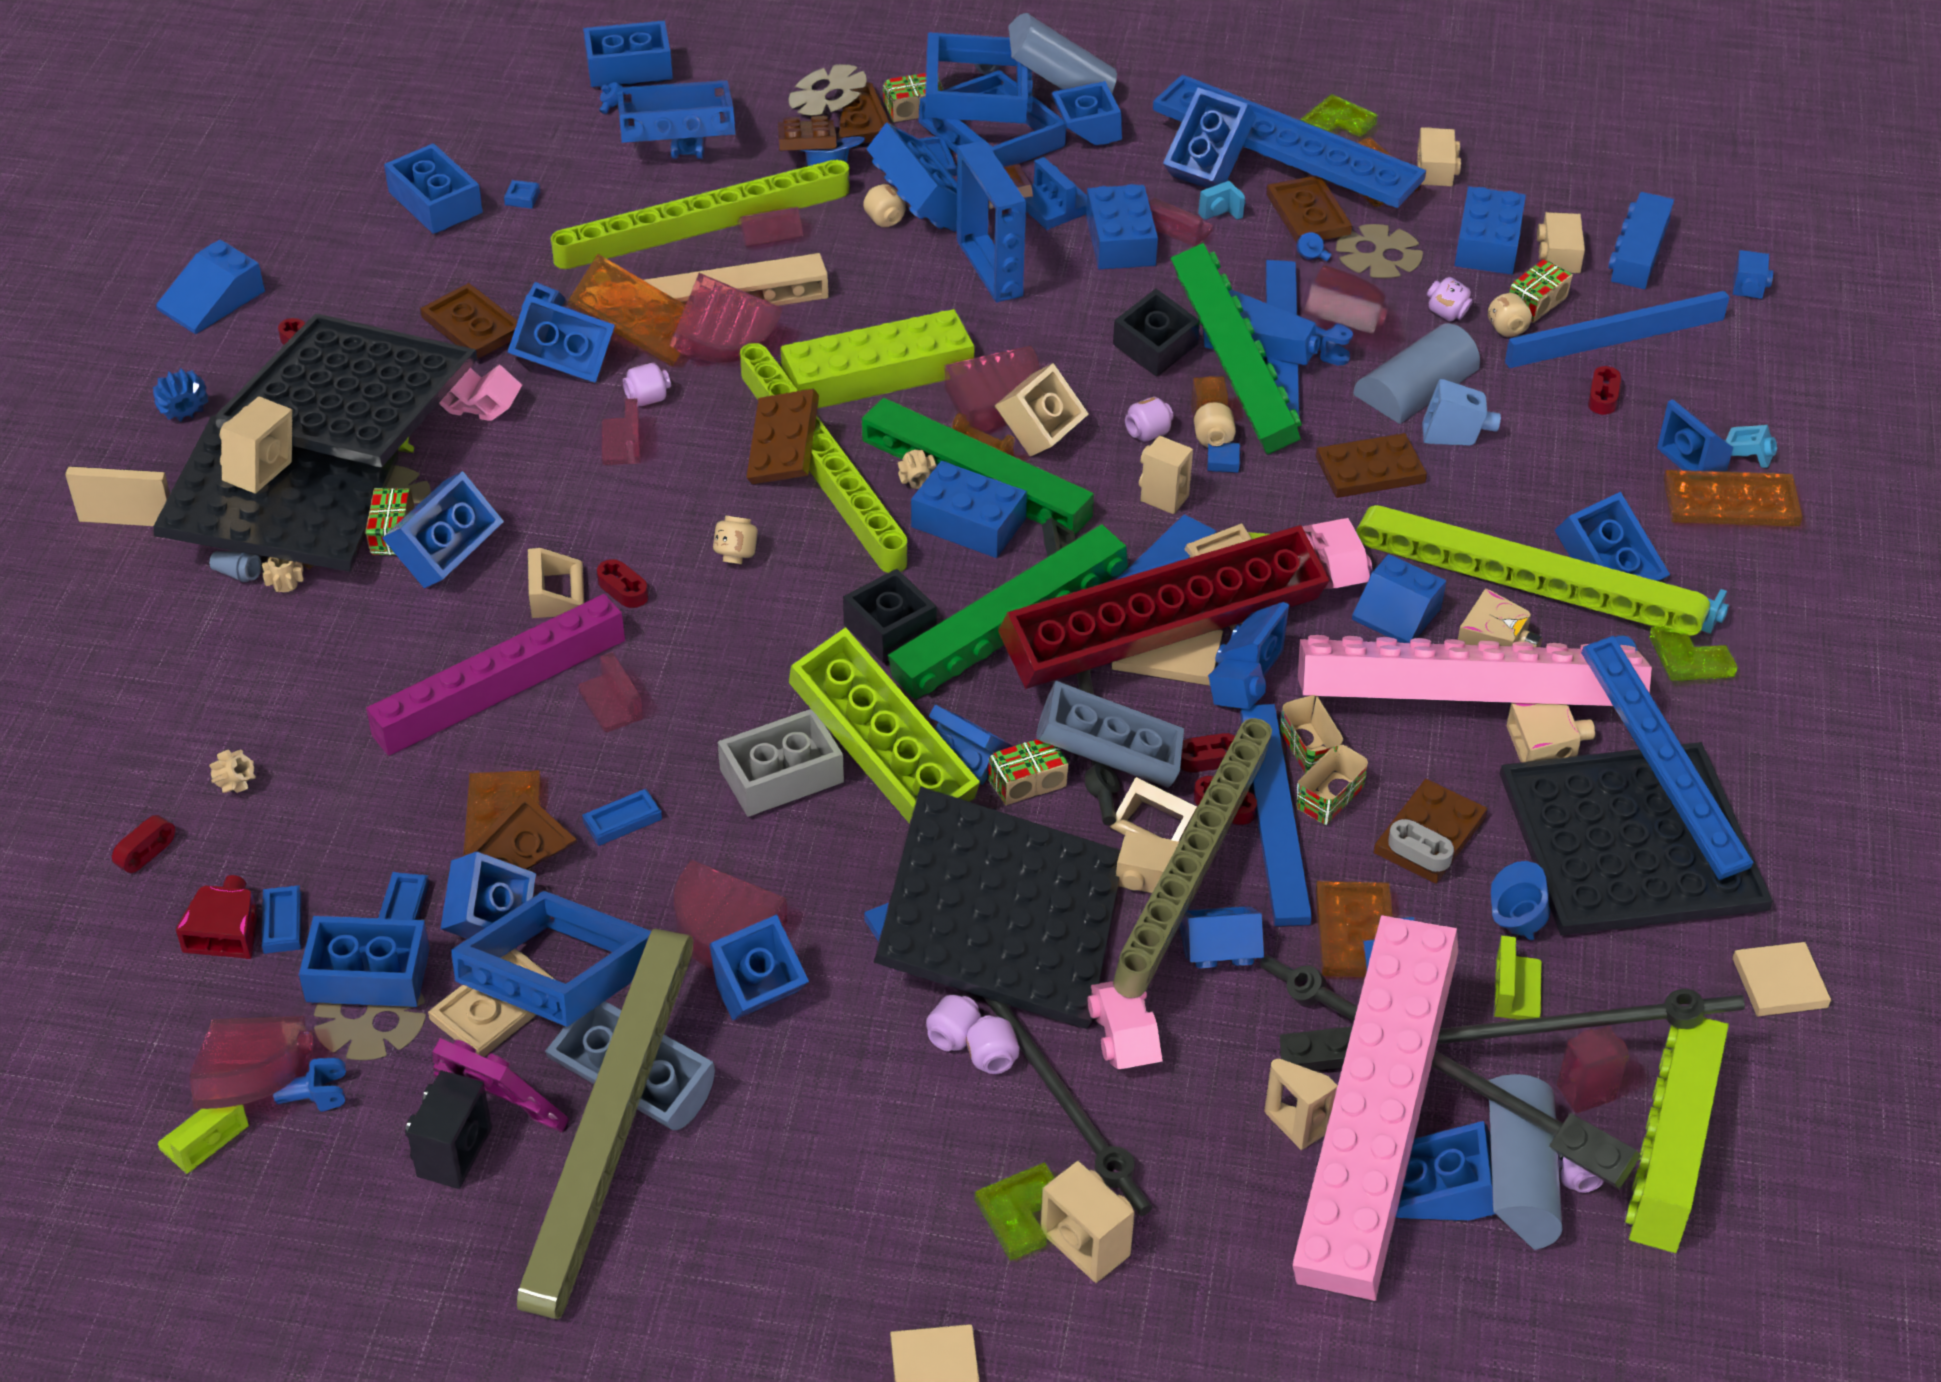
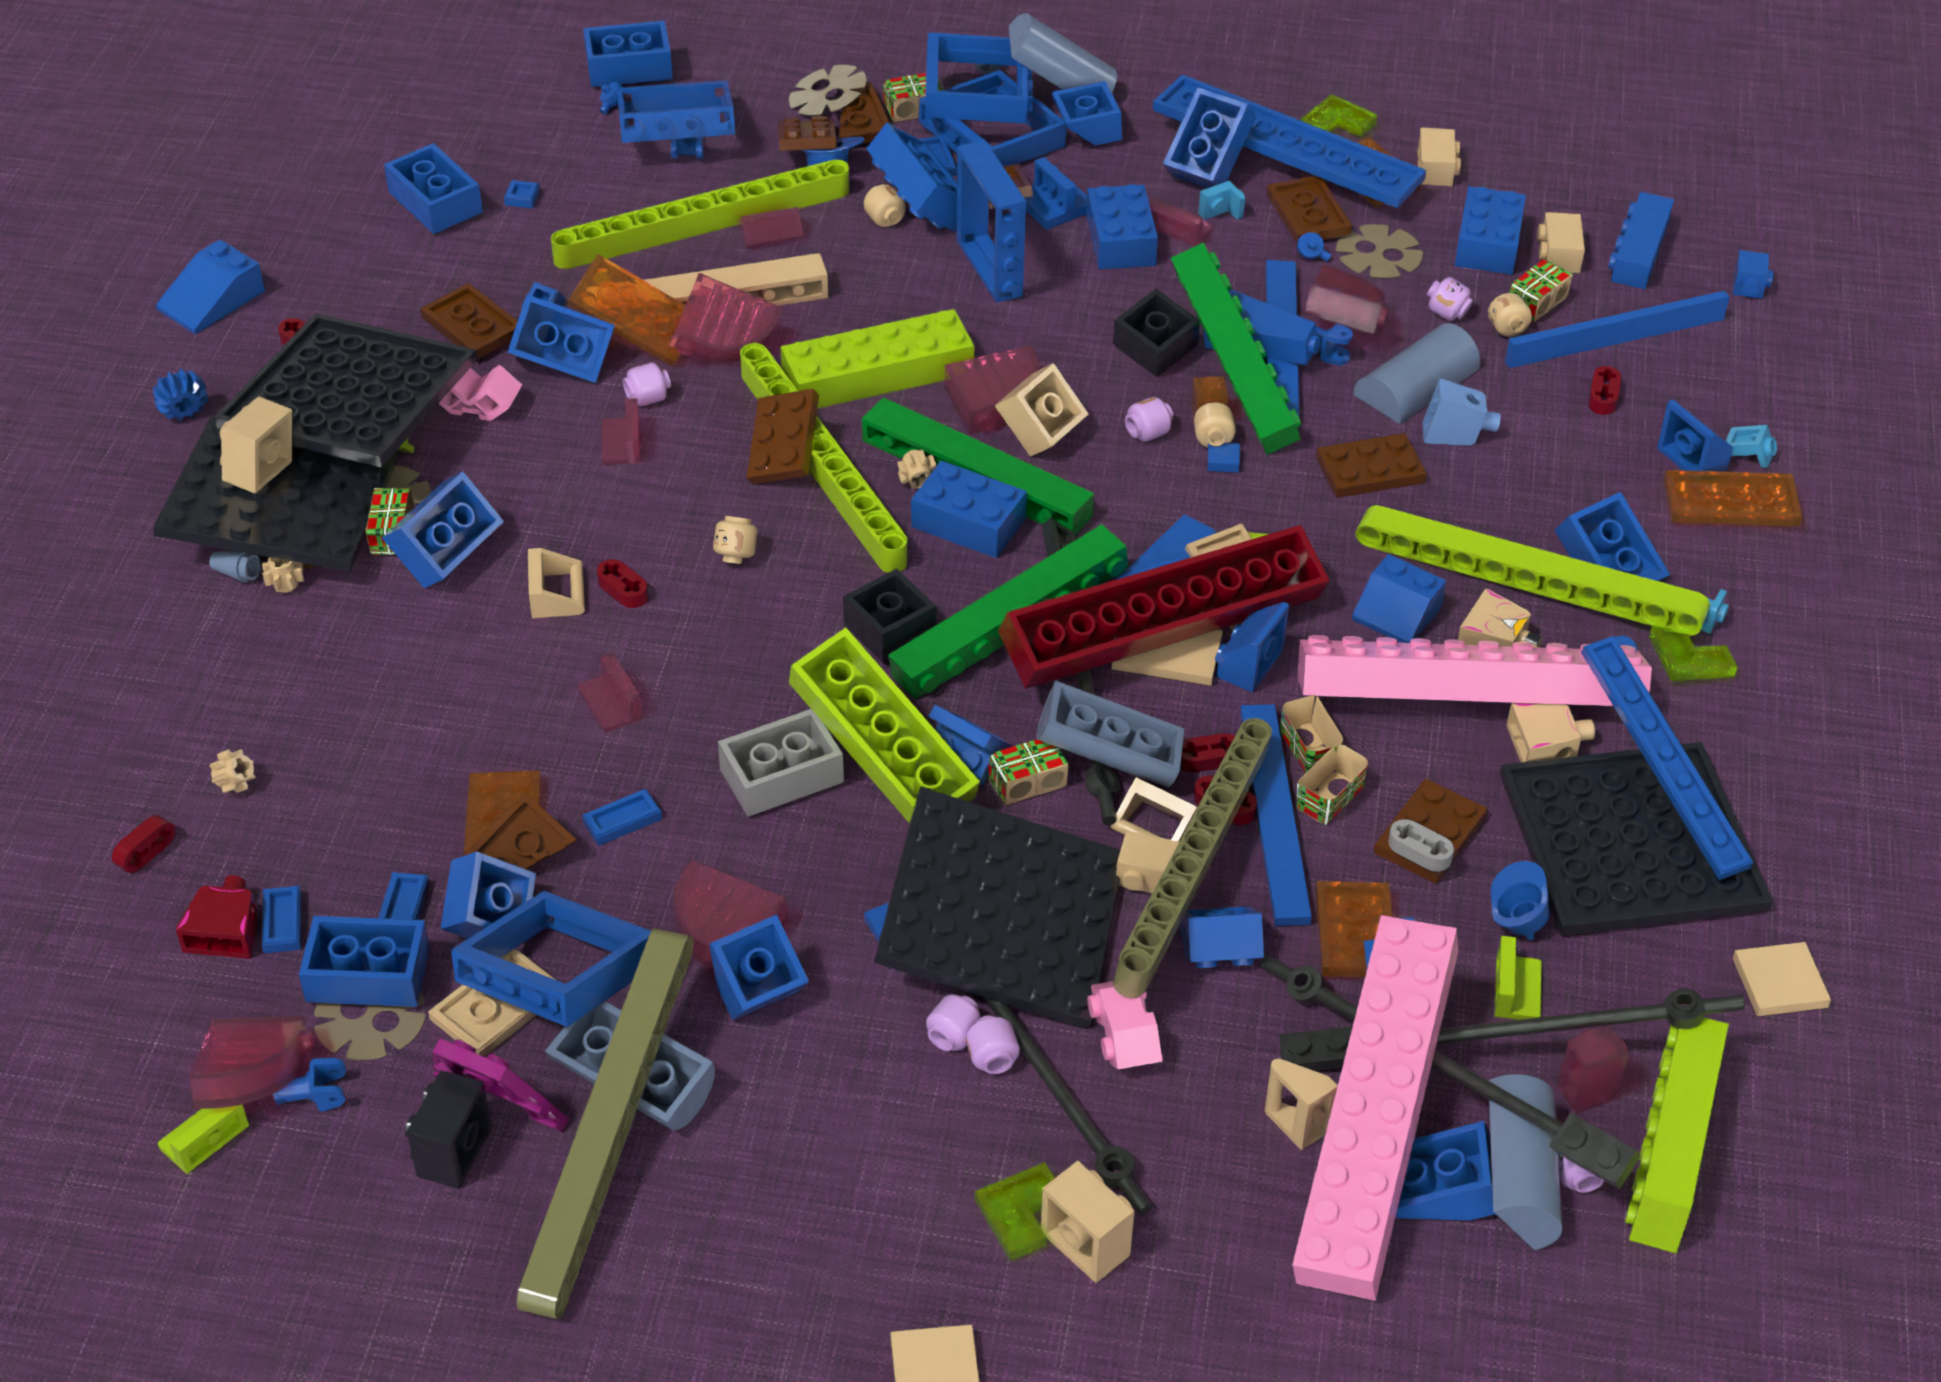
(117, 495): tan tile -> none
(495, 674): magenta brick -> none
(962, 425): clear orange piece -> none
(1166, 474): tan brick -> none
(1237, 683): blue brick -> none
(1339, 552): bright pink brick -> none

